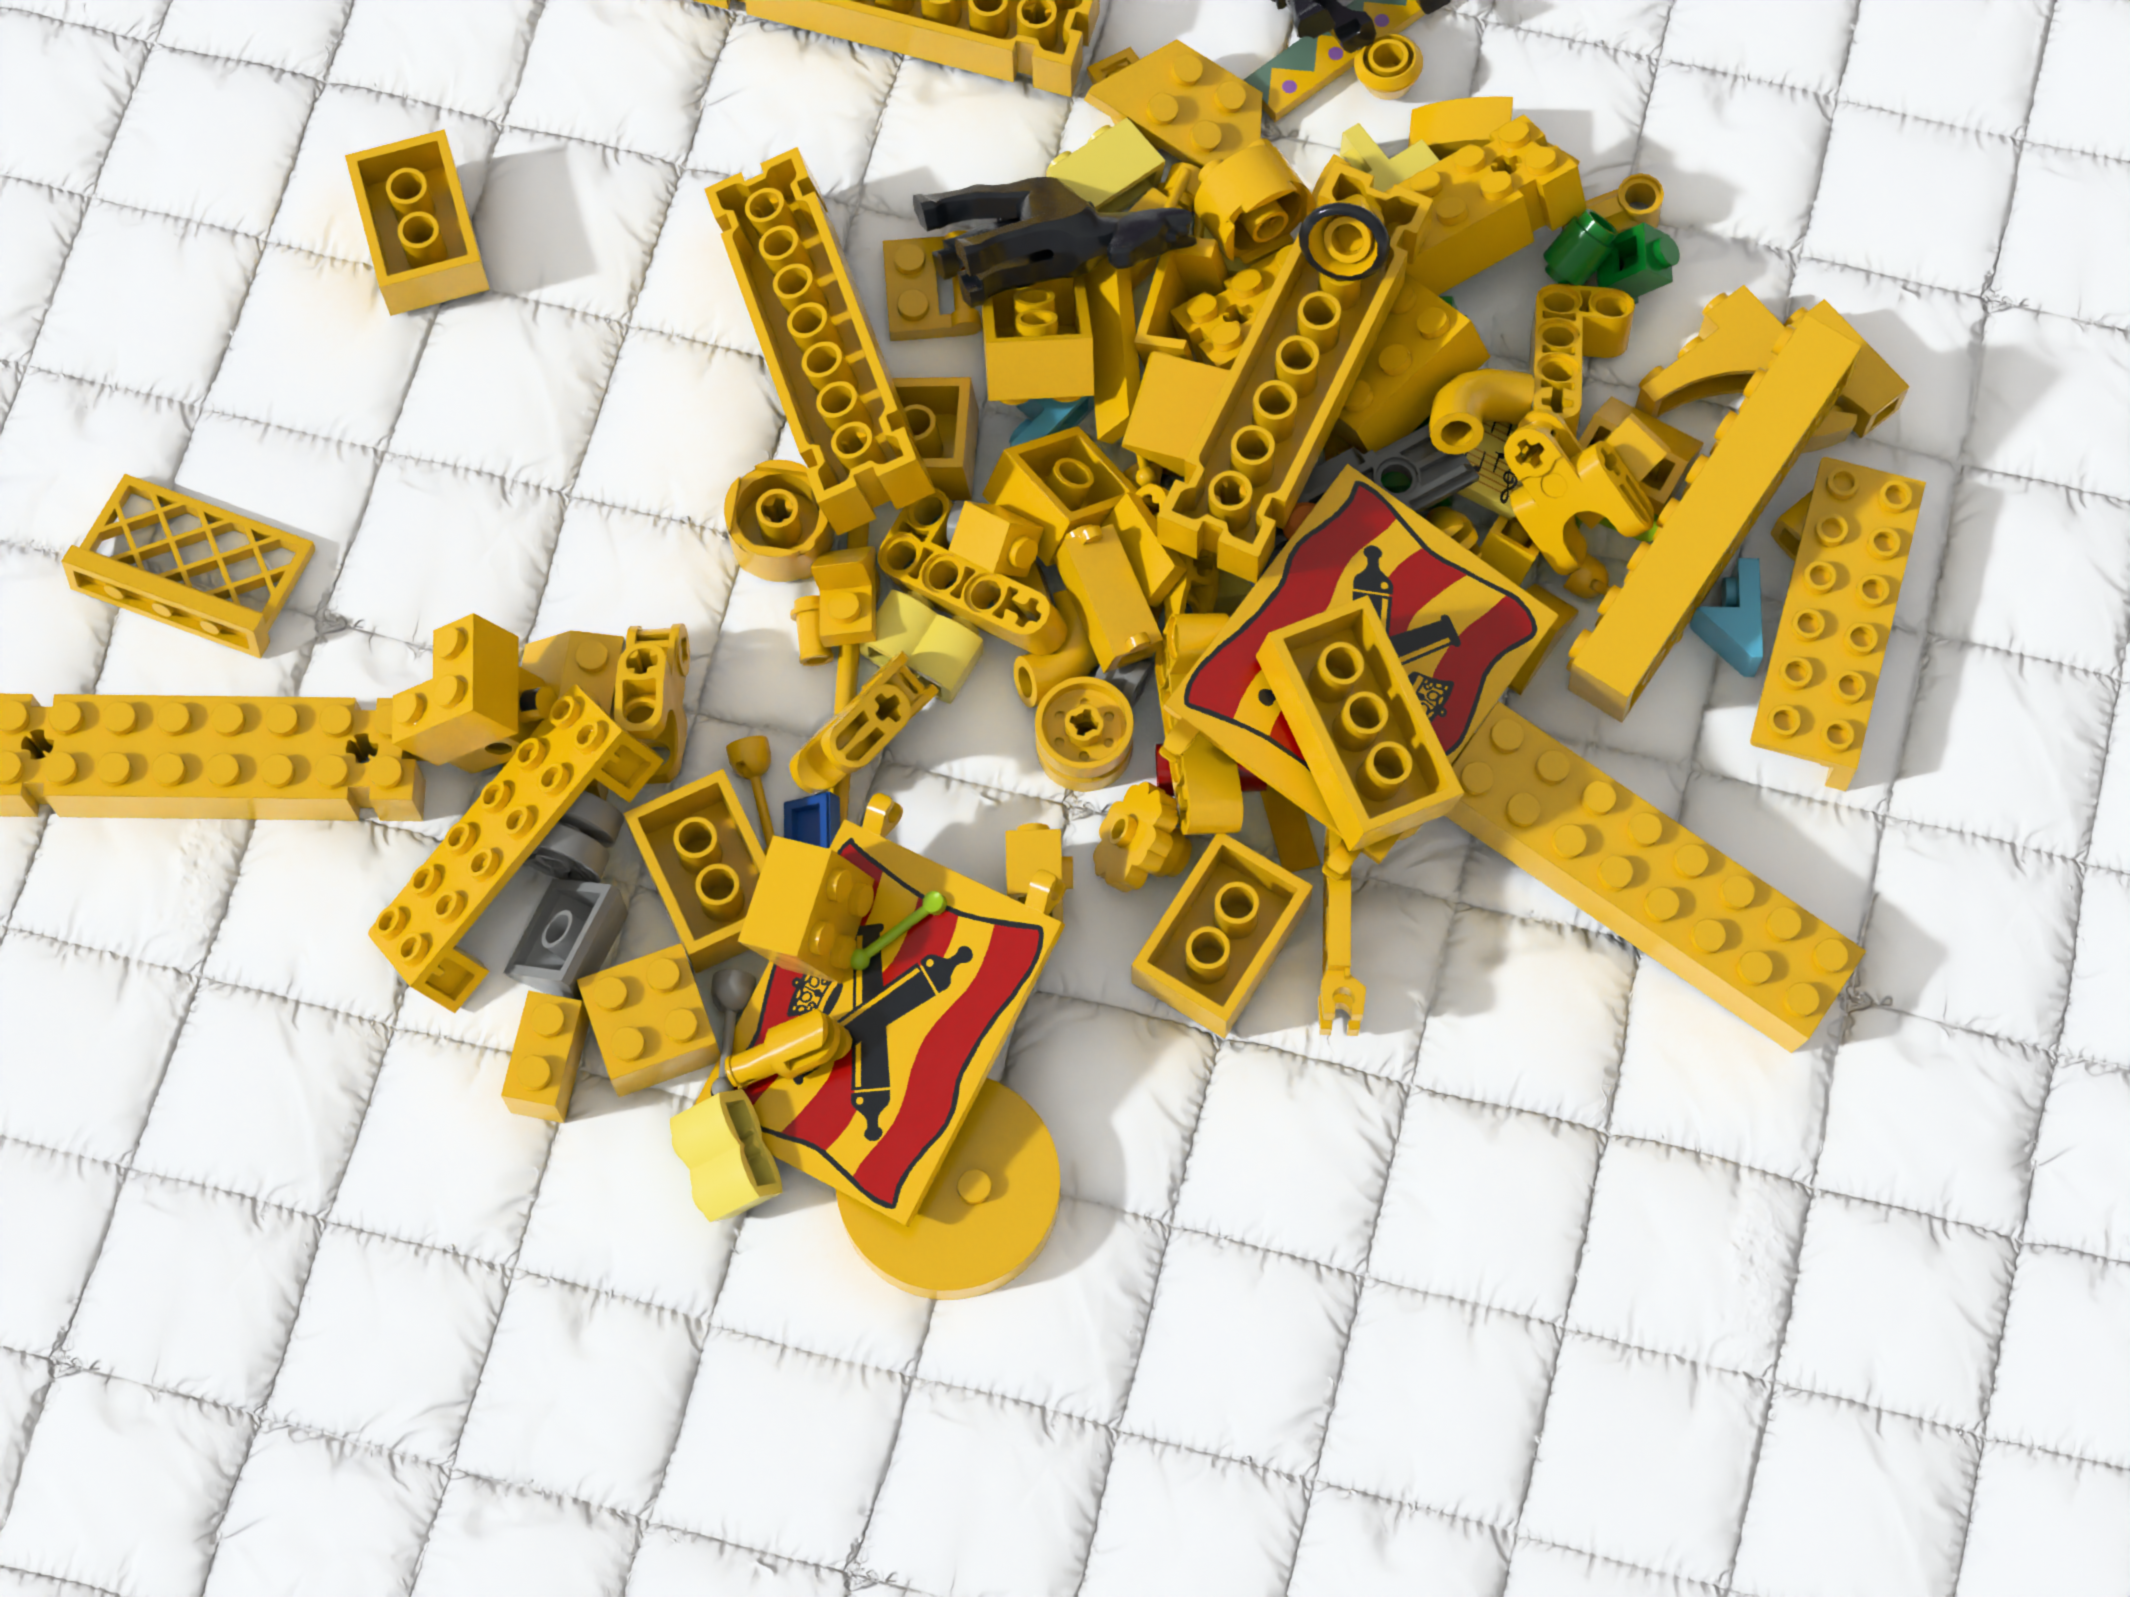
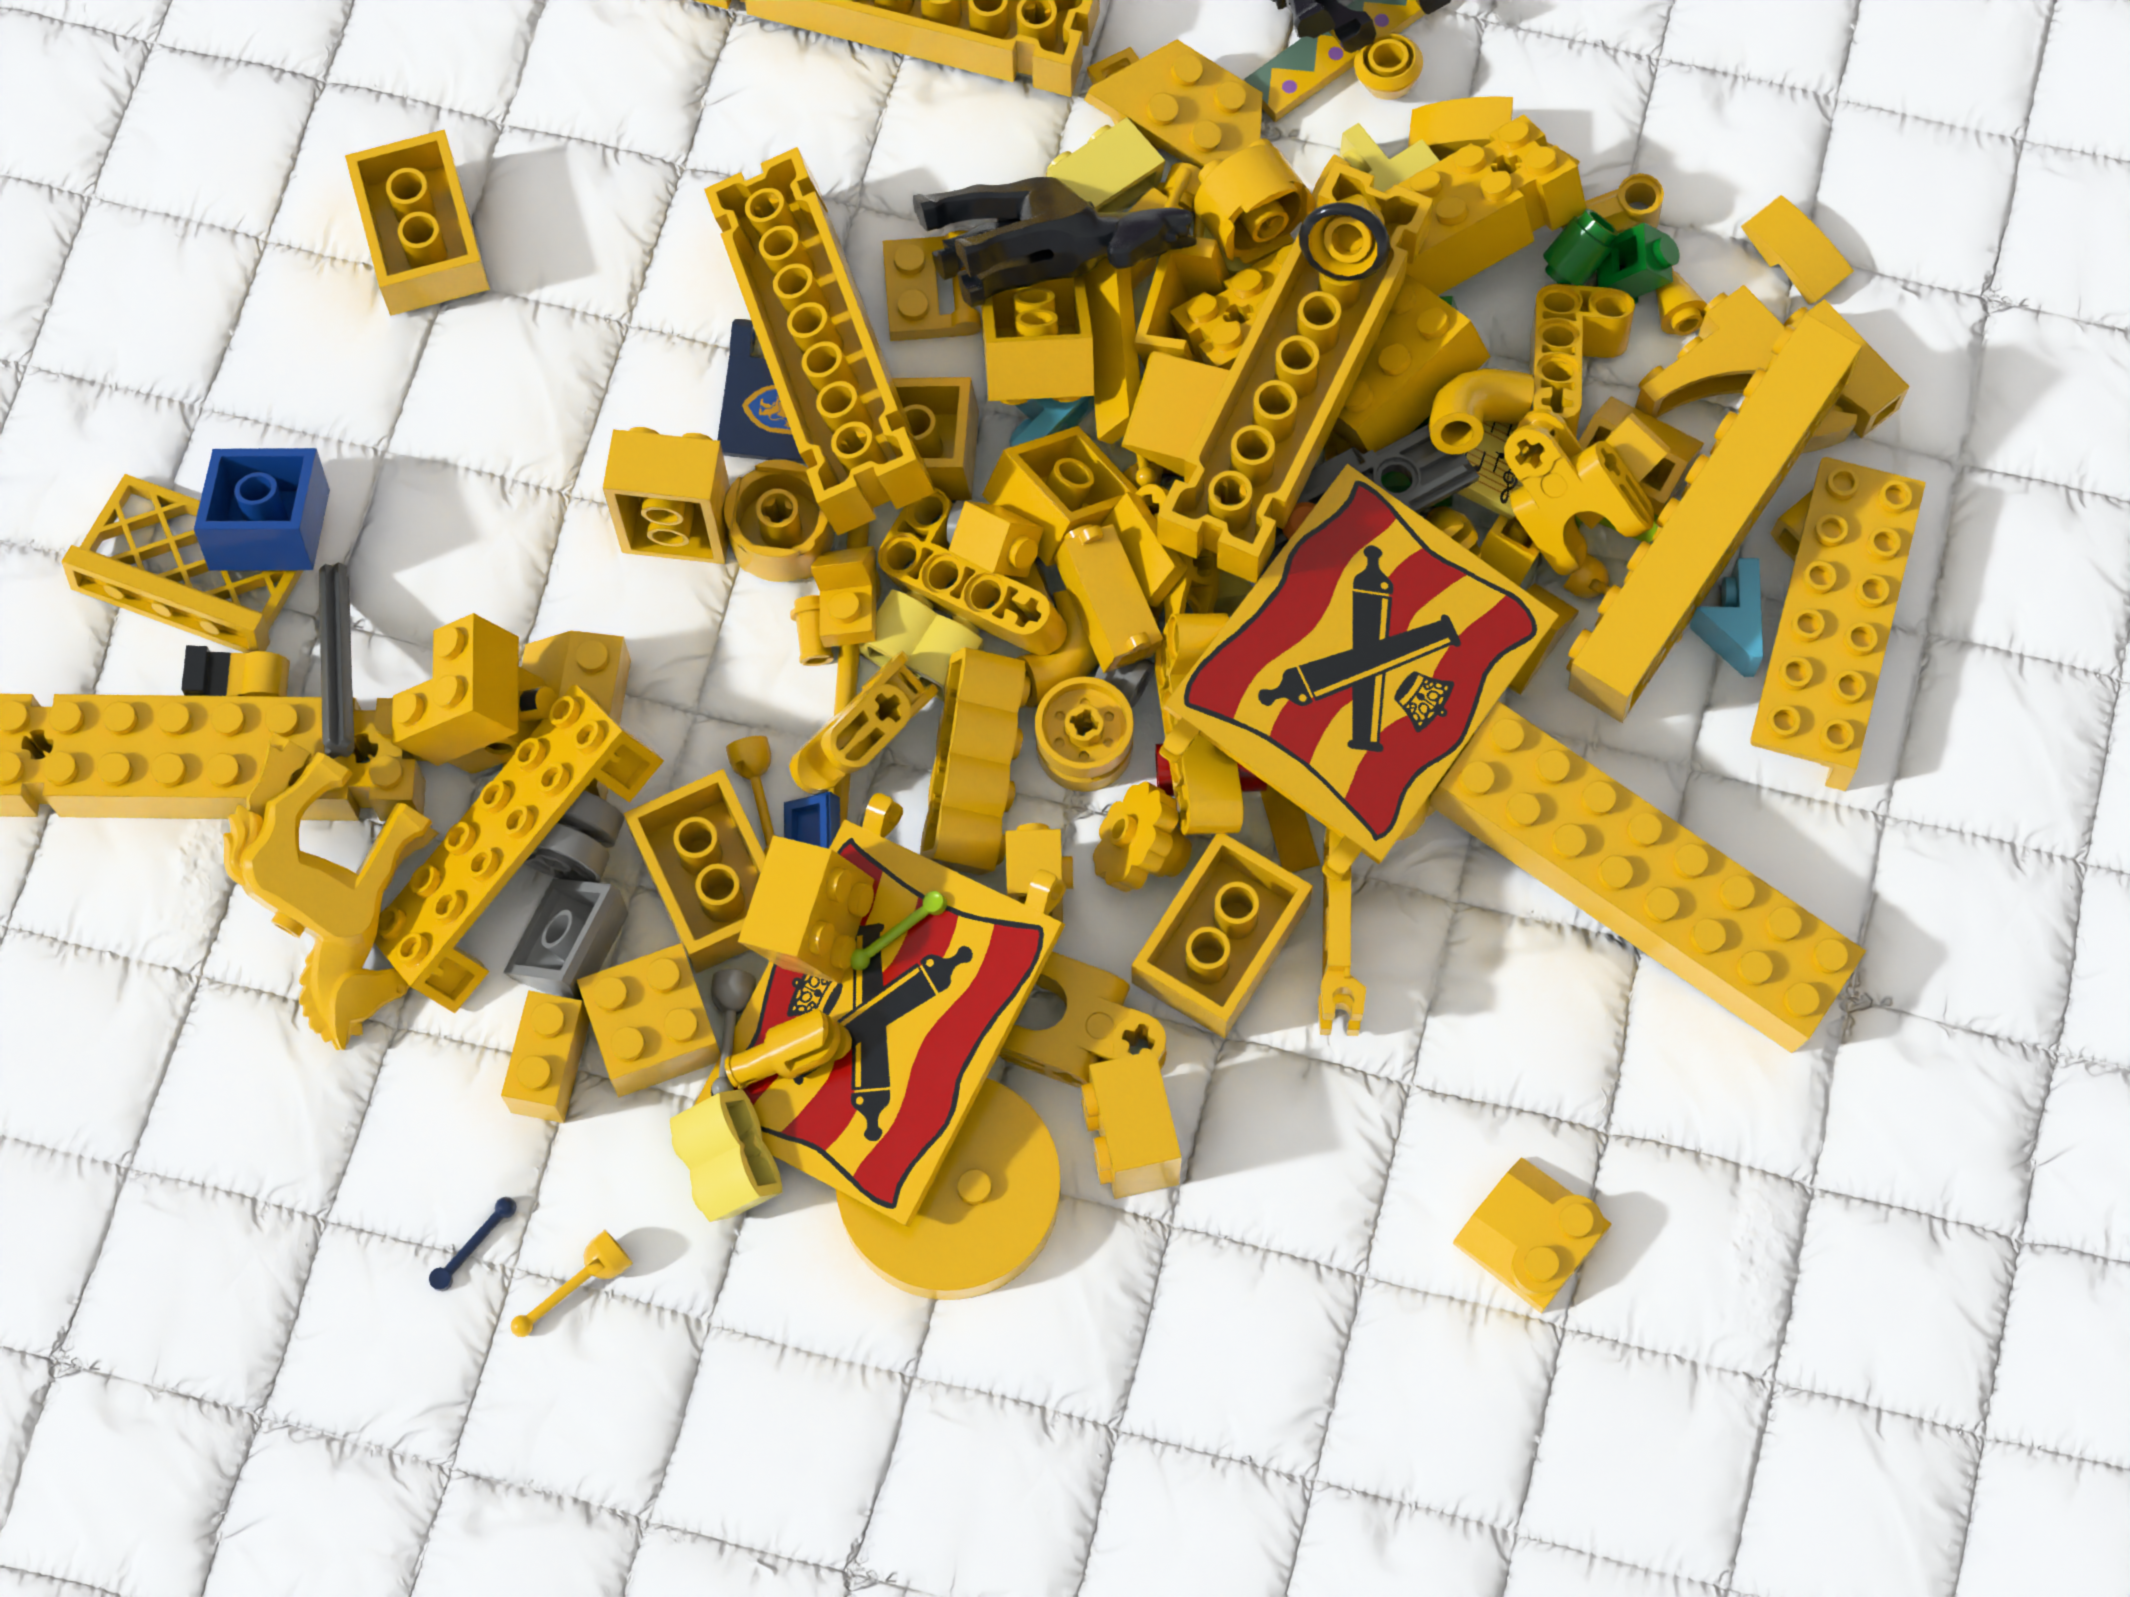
(234, 673): none -> leg
(262, 509): none -> blue brick
(319, 895): none -> yellow animal
(336, 661): none -> dark grey axle
(441, 1278): none -> dark blue hinge
(602, 1260): none -> yellow hinge
(652, 692): yellow piece -> none
(667, 495): none -> yellow brick
(751, 411): none -> dark blue flag
(973, 760): none -> yellow brick
(1092, 1028): none -> yellow piece
(1134, 1125): none -> yellow brick
(1359, 723): yellow brick -> none
(1532, 1233): none -> yellow slope
(1679, 307): none -> yellow cone
(1801, 249): none -> yellow slope

